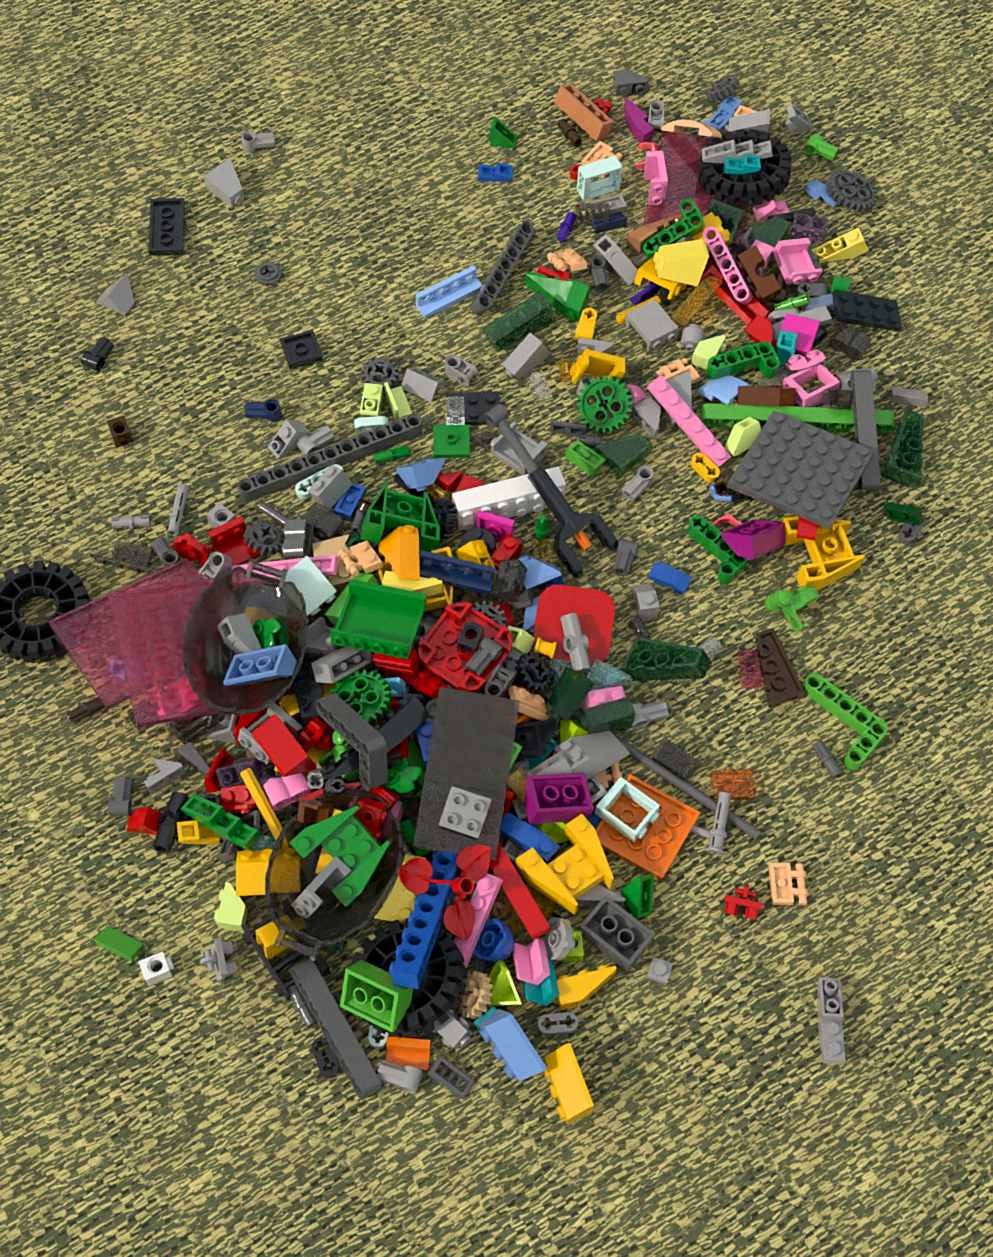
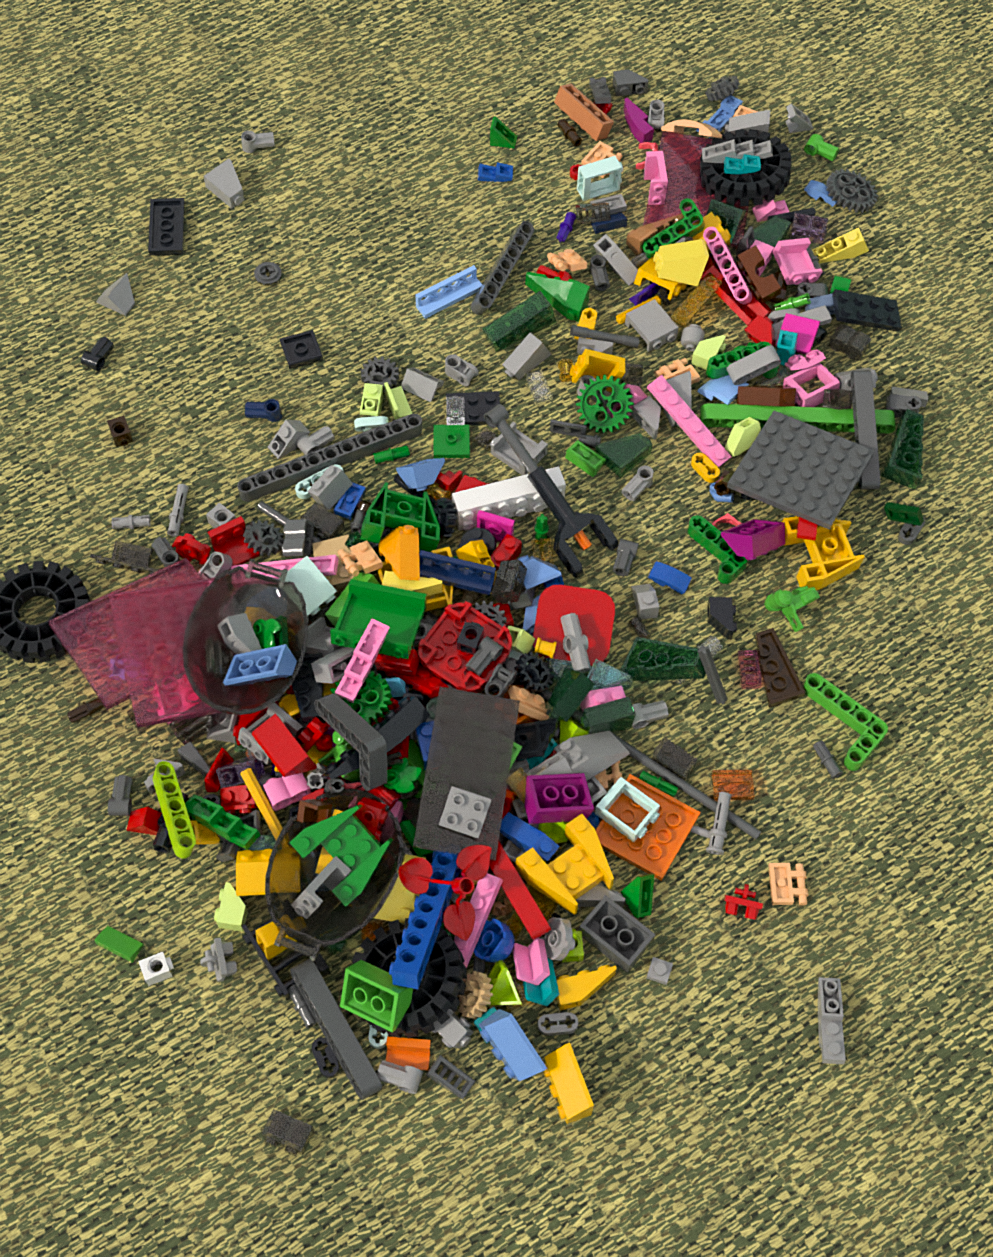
(174, 818): none -> lime beam
(287, 1132): none -> clear smoke brick
(362, 660): none -> bright pink slope
(367, 931): none -> clear orange plate
(584, 332): none -> dark grey piece
(600, 90): none -> dark grey plate
(659, 783): none -> green axle
(712, 674): none -> dark grey axle
(720, 615): none -> black slope
(753, 365): none -> light grey beam
(900, 403): none -> dark grey piece

